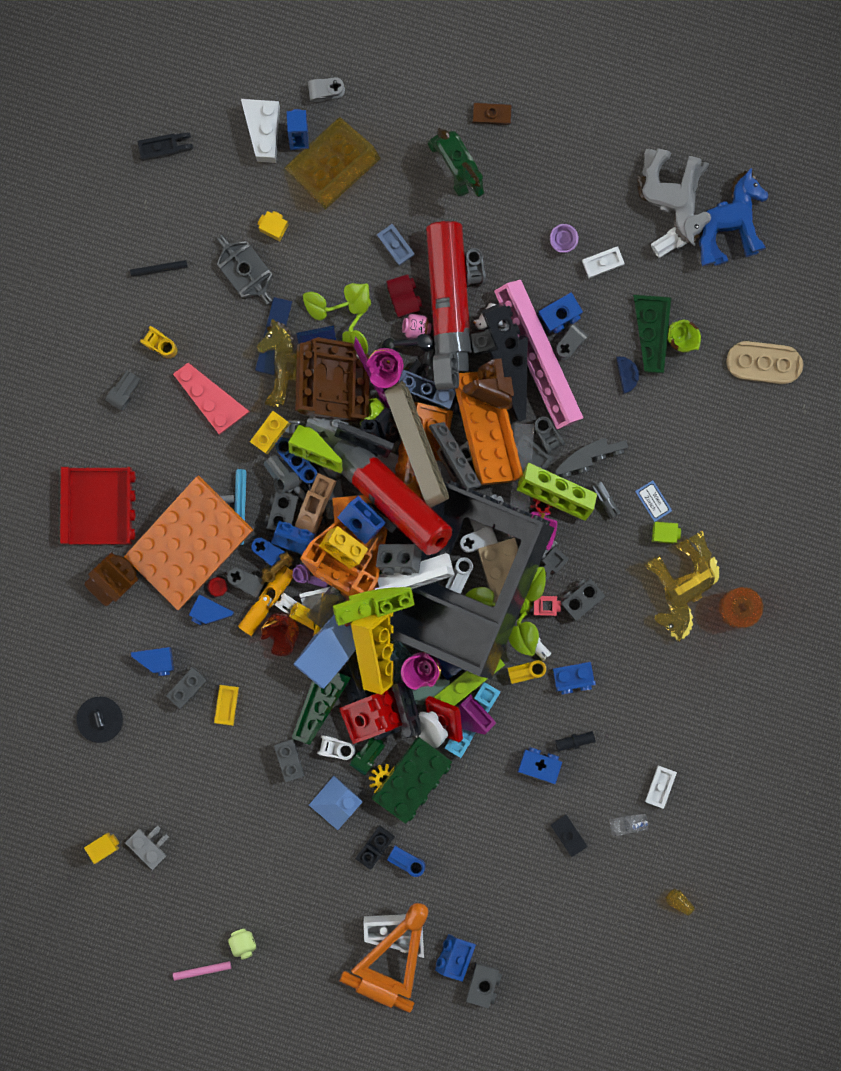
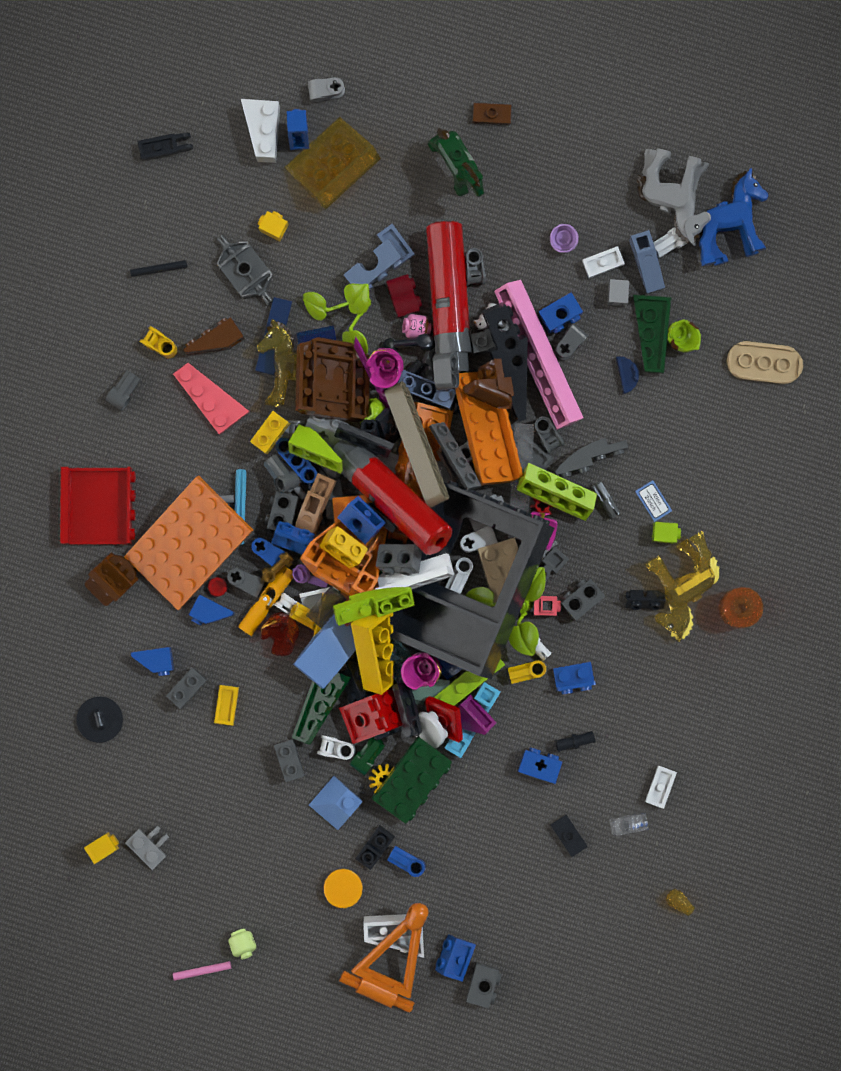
(220, 338): none -> reddish brown slope
(343, 888): none -> light orange tile
(388, 258): none -> sand blue arch
(399, 535): none -> orange bush
(618, 292): none -> light grey panel
(647, 261): none -> sand blue slope
(654, 601): none -> black hinge

